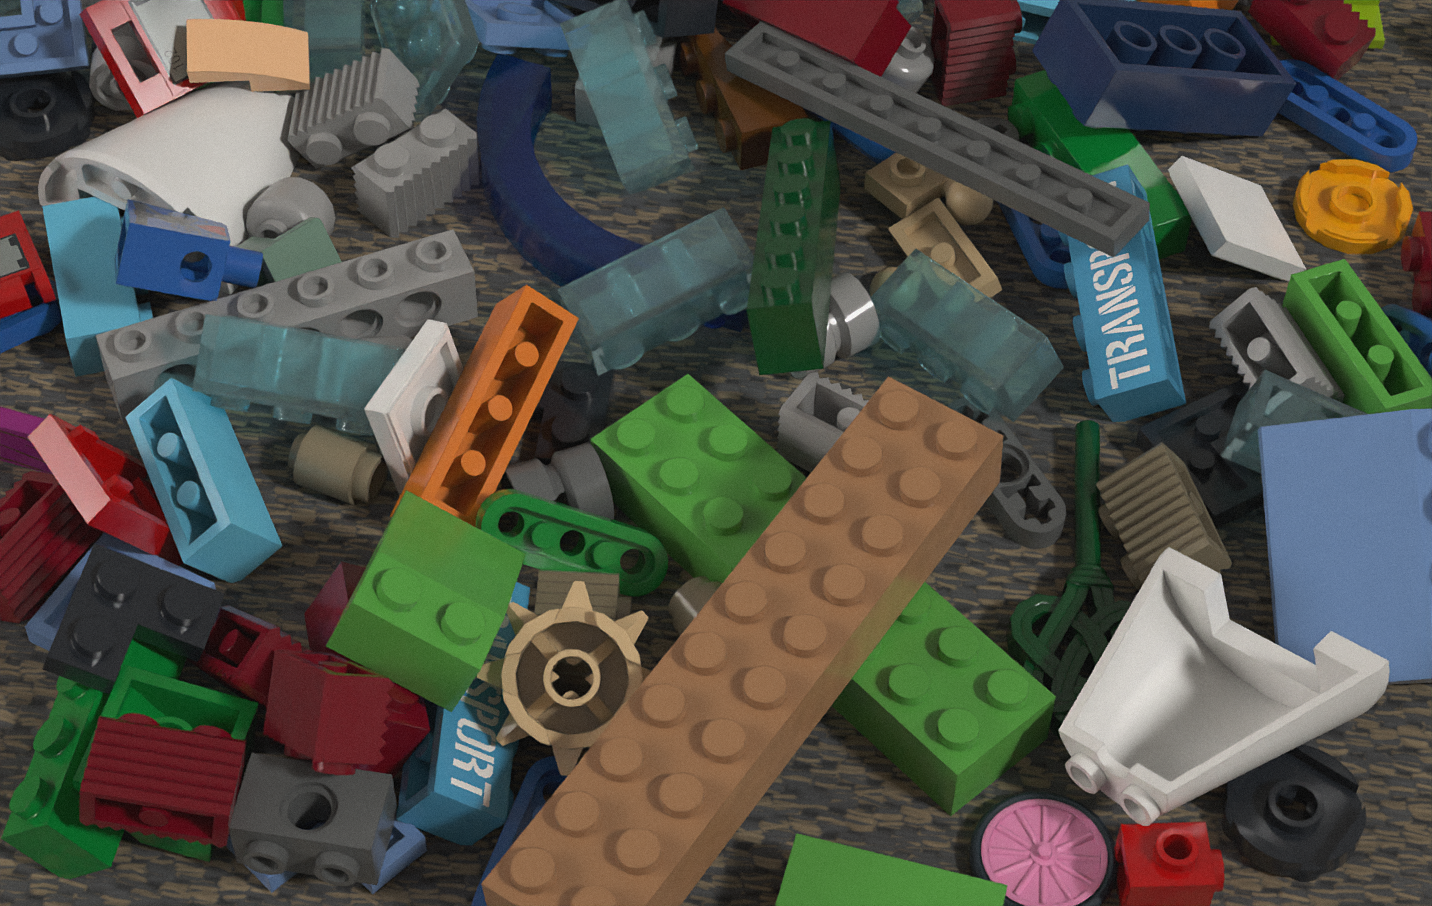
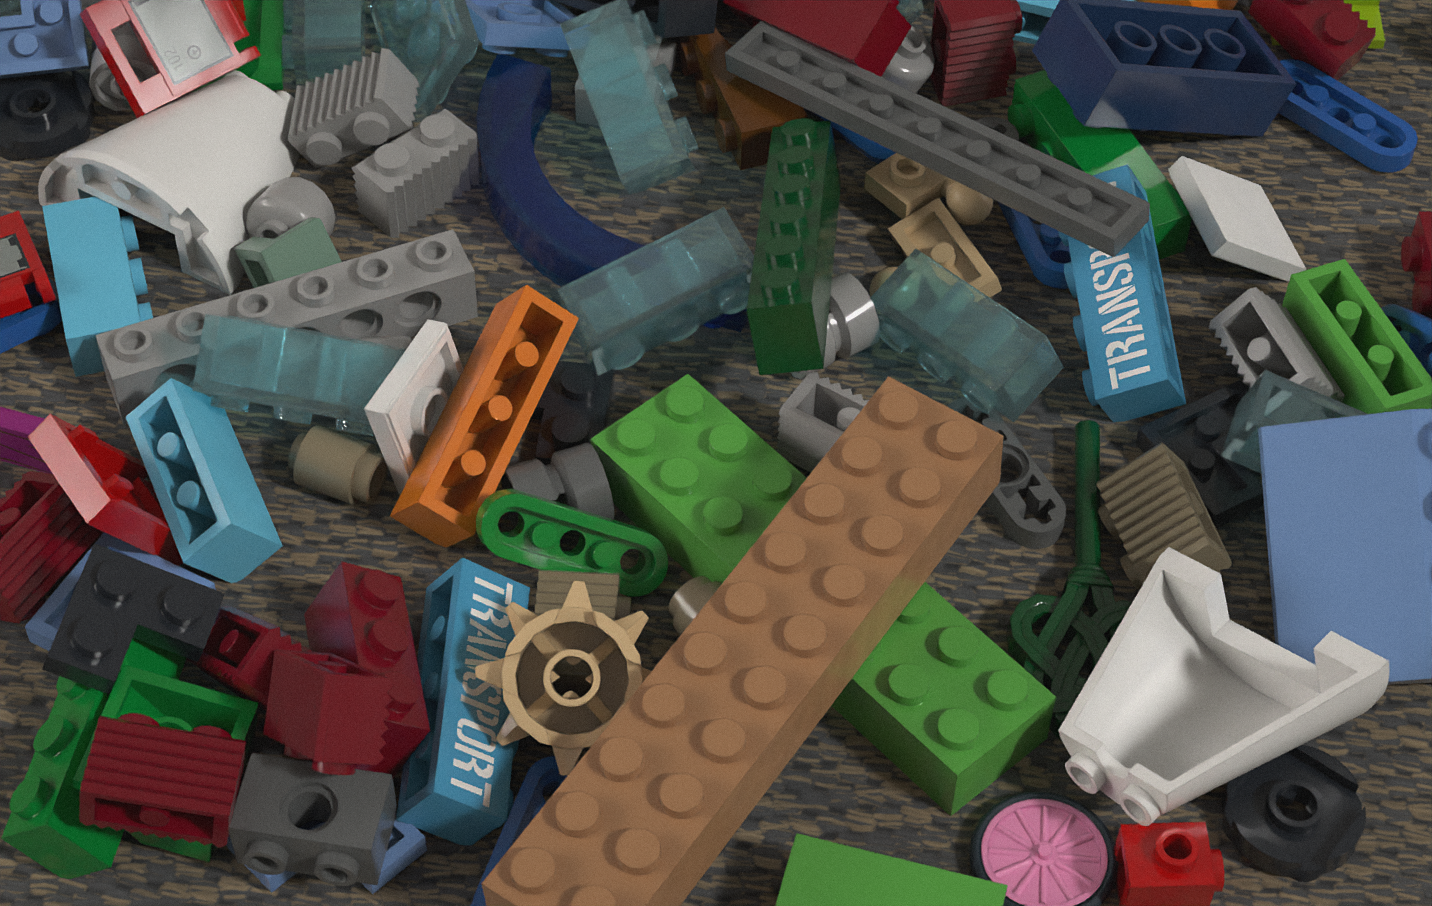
(157, 241): blue torso -> none
(248, 51): light nougat slope -> none
(429, 602): bright green slope -> none
(1349, 221): light orange tile -> none

